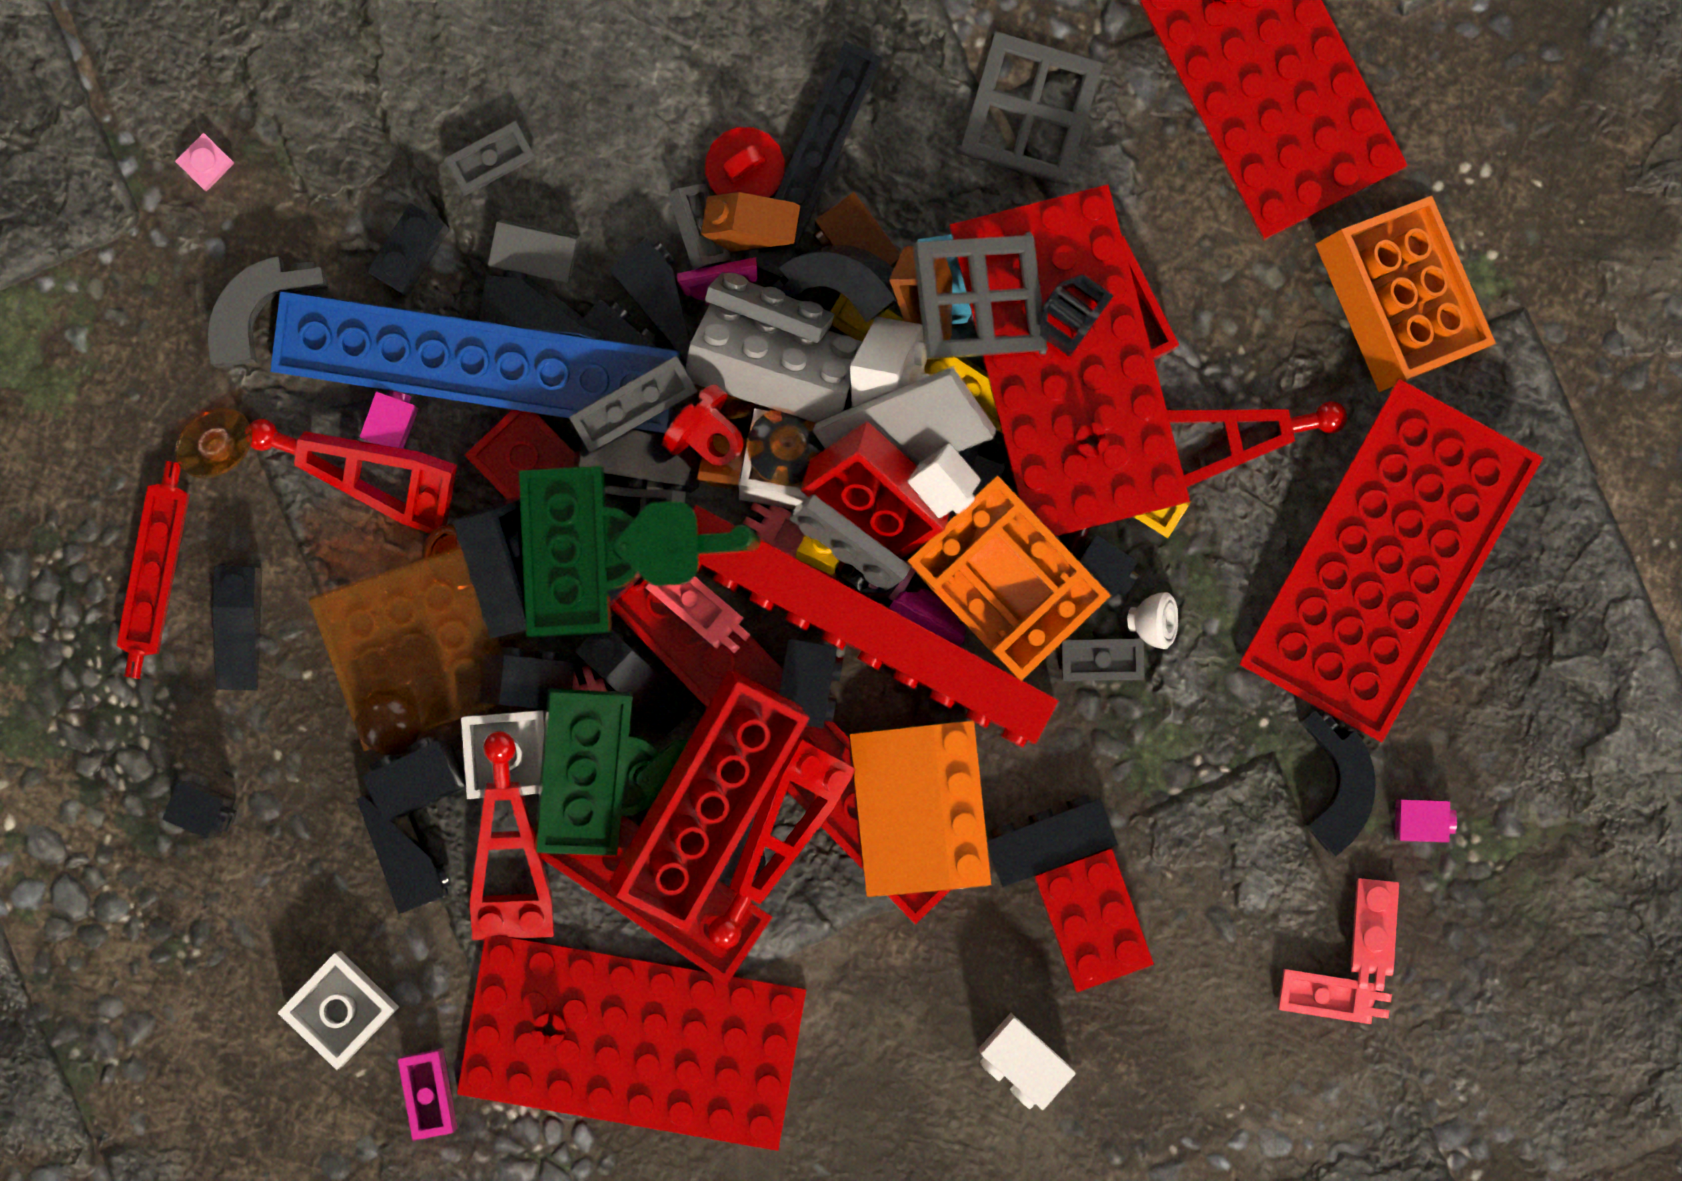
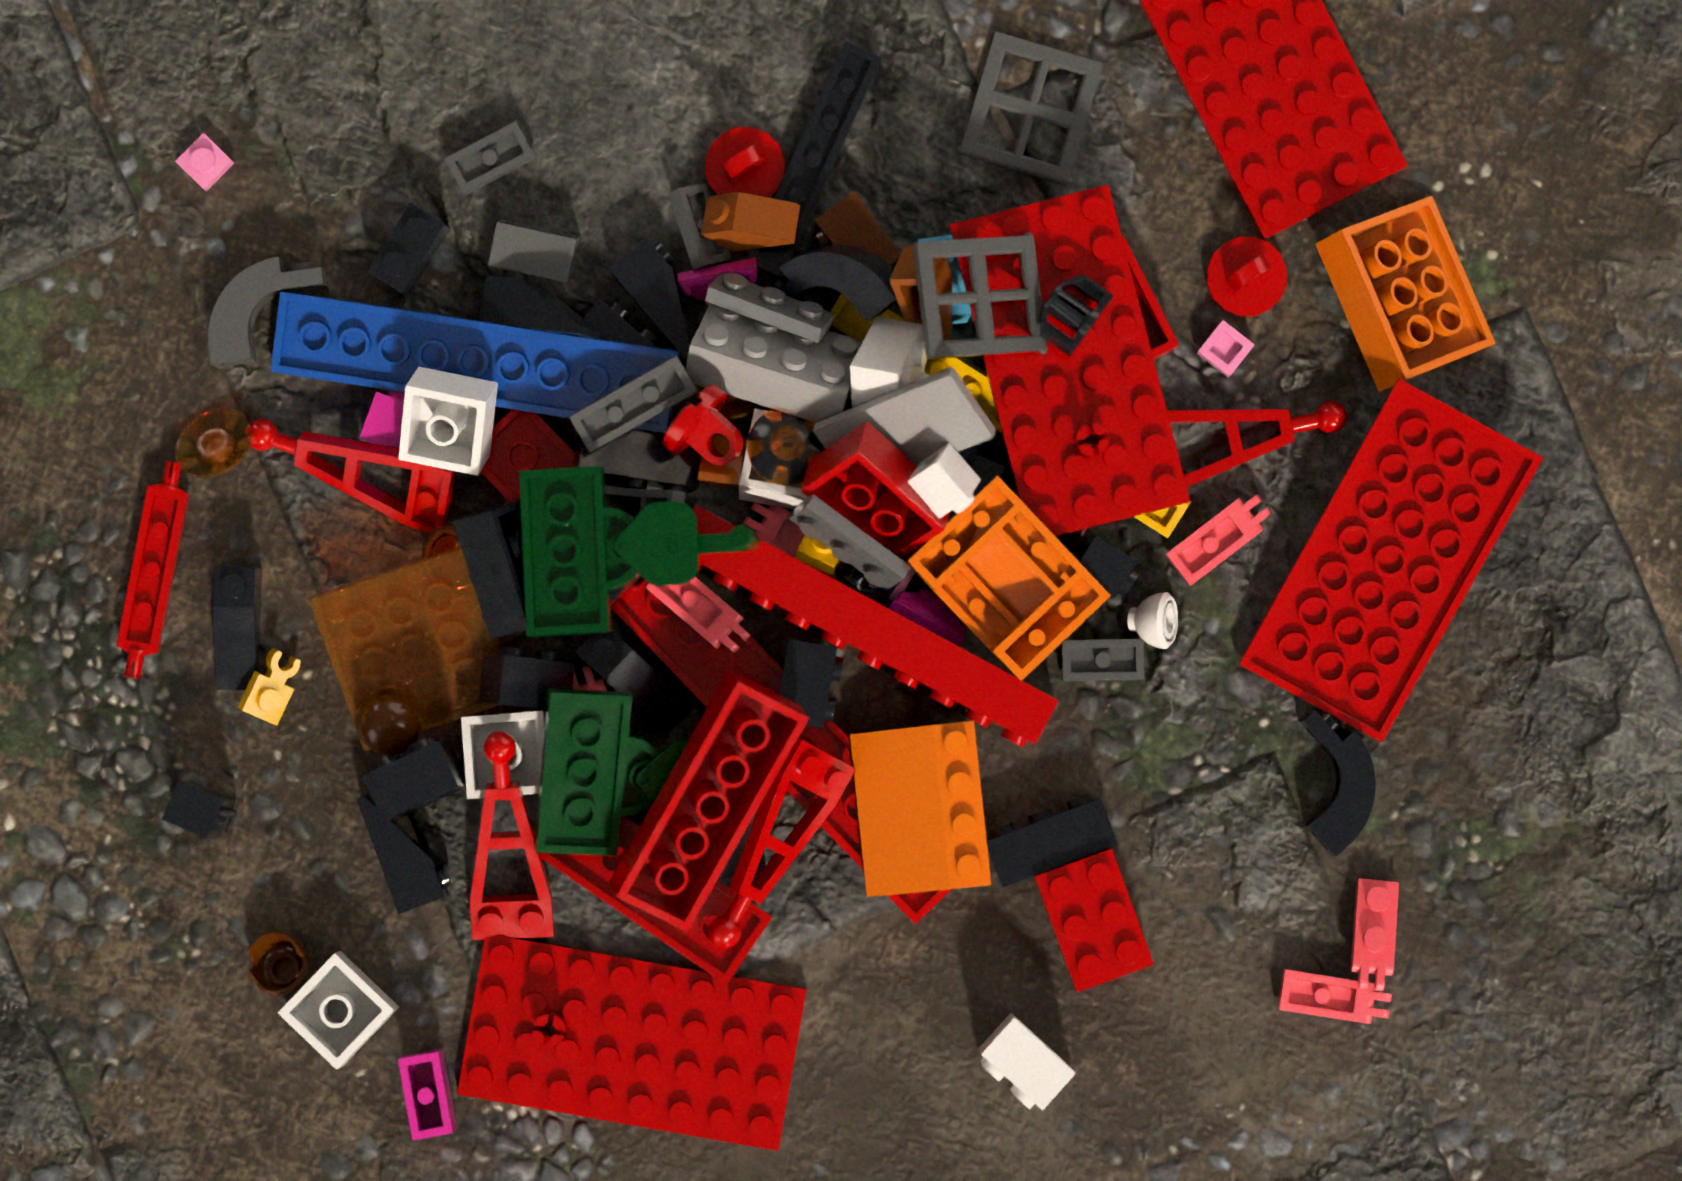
(268, 694): none -> yellow plate
(278, 963): none -> reddish brown hair
(448, 421): none -> white brick
(1217, 539): none -> coral hinge
(1225, 348): none -> bright pink plate
(1246, 276): none -> red tile
(1424, 820): dark pink brick -> none

